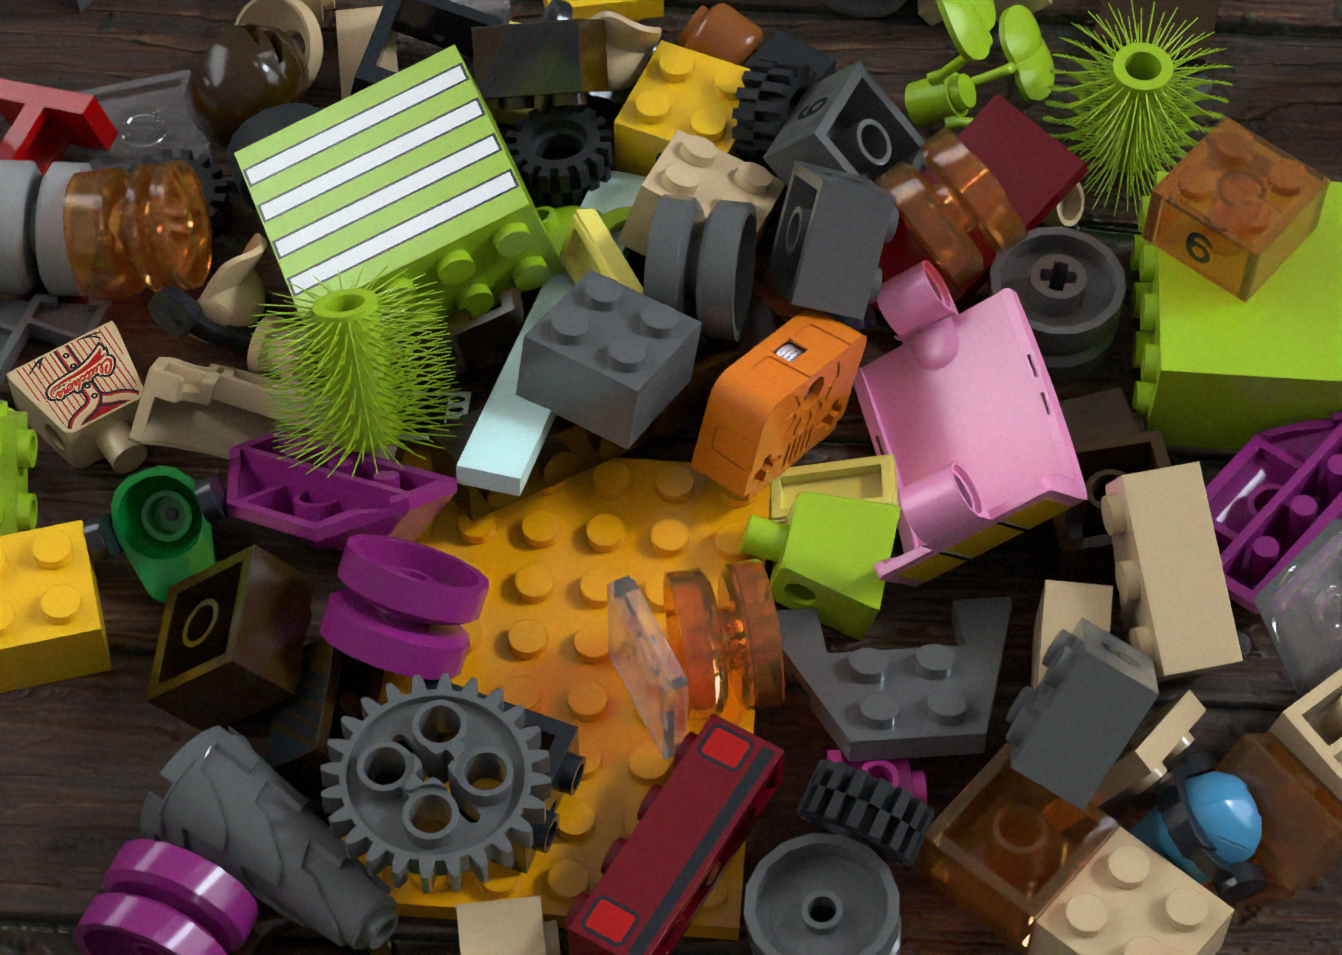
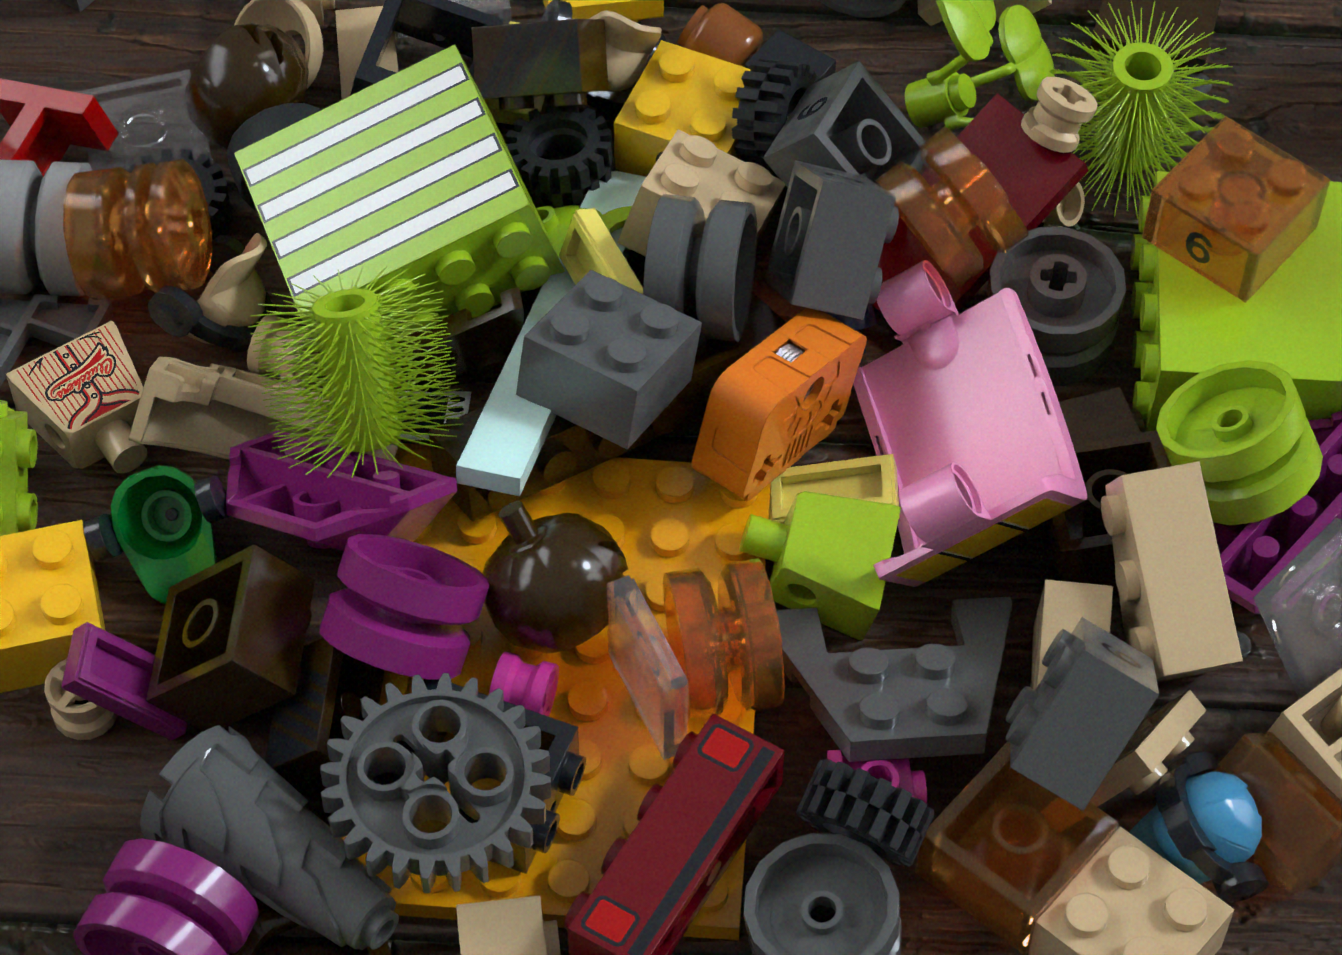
(71, 719): none -> tan wheel
(116, 678): none -> magenta tile
(525, 683): none -> dark pink wheel
(551, 579): none -> dark brown piece
(1059, 114): none -> tan wheel
(1248, 437): none -> lime wheel

